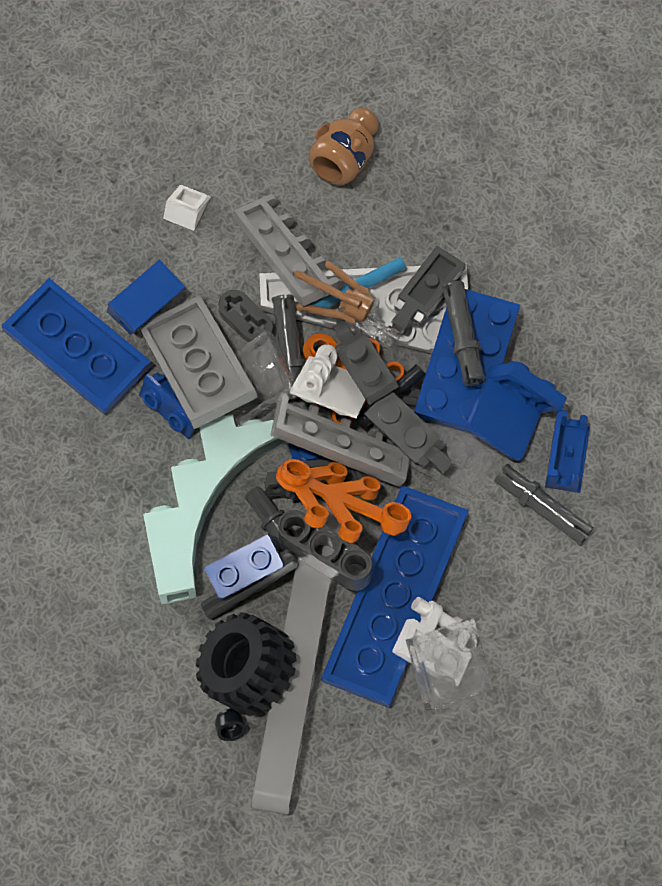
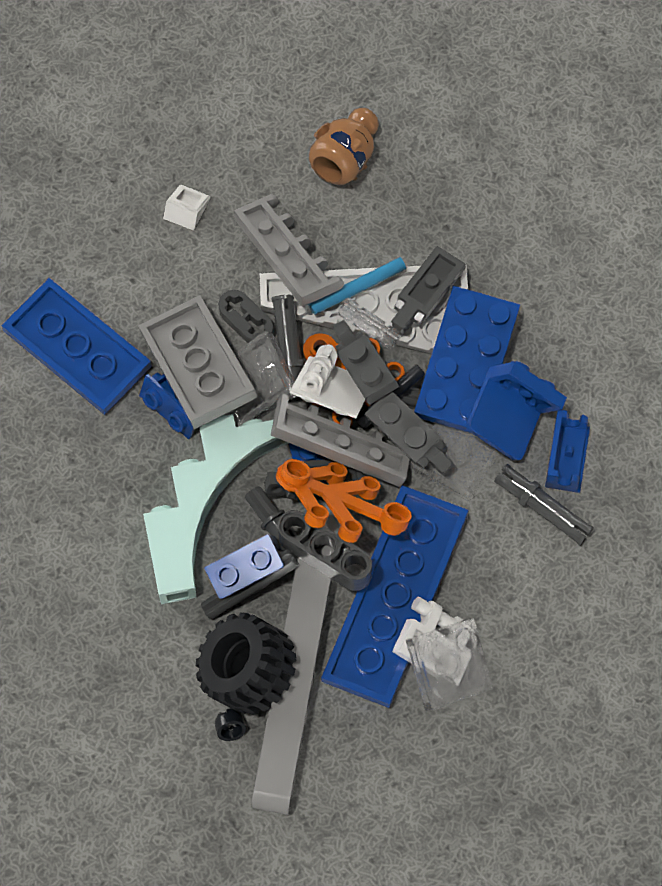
(145, 297): blue hinge -> none
(355, 303): medium nougat plant -> none
(466, 345): dark grey pin -> none

